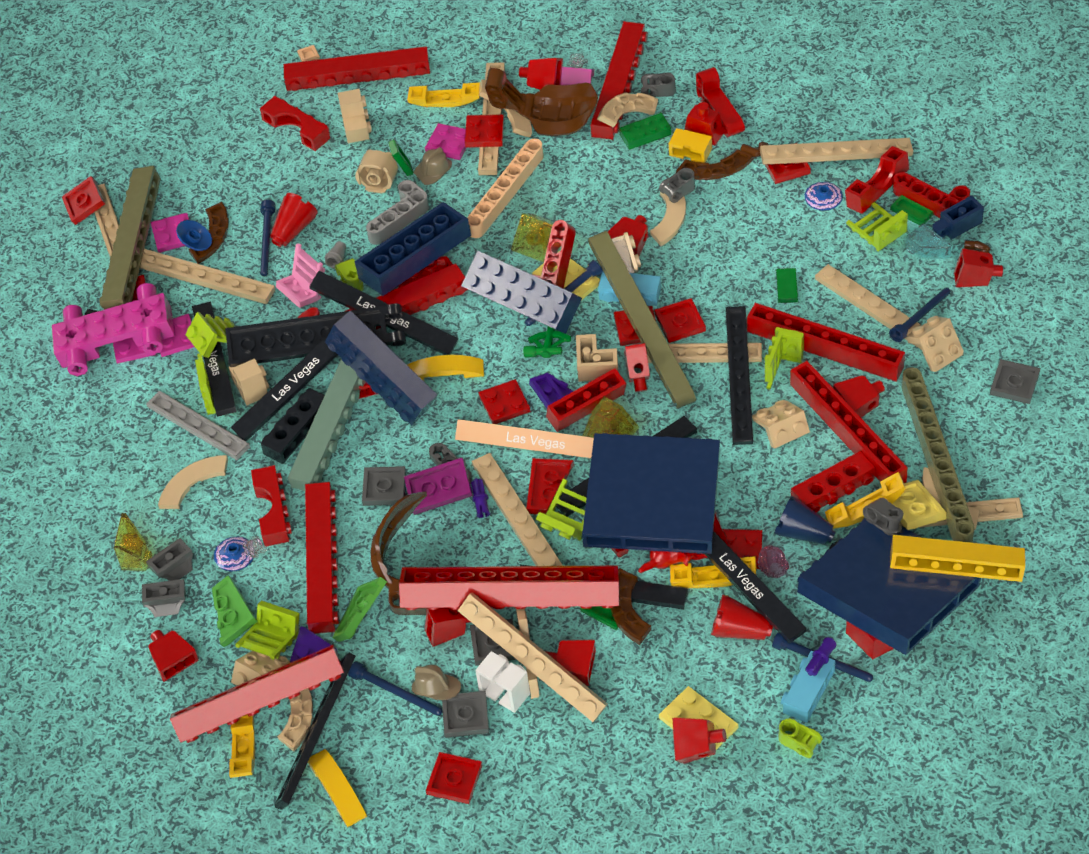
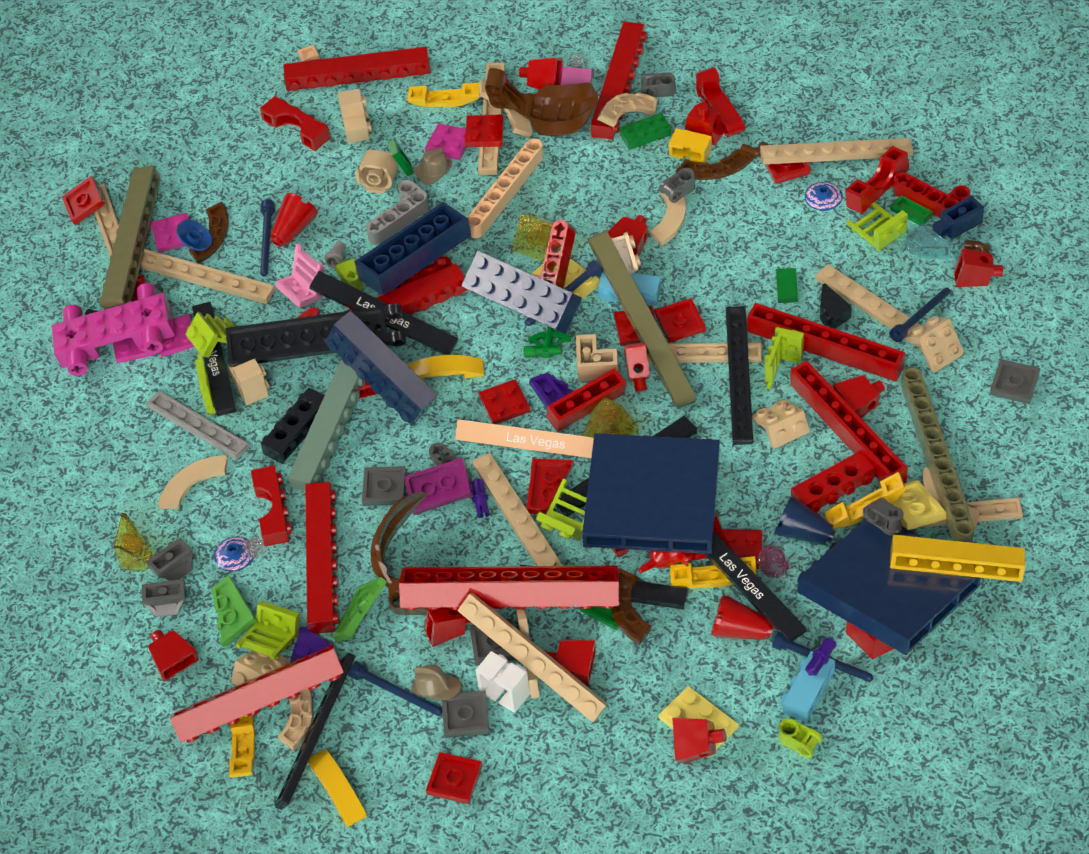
(283, 391): black tile -> none
(833, 308): none -> black slope

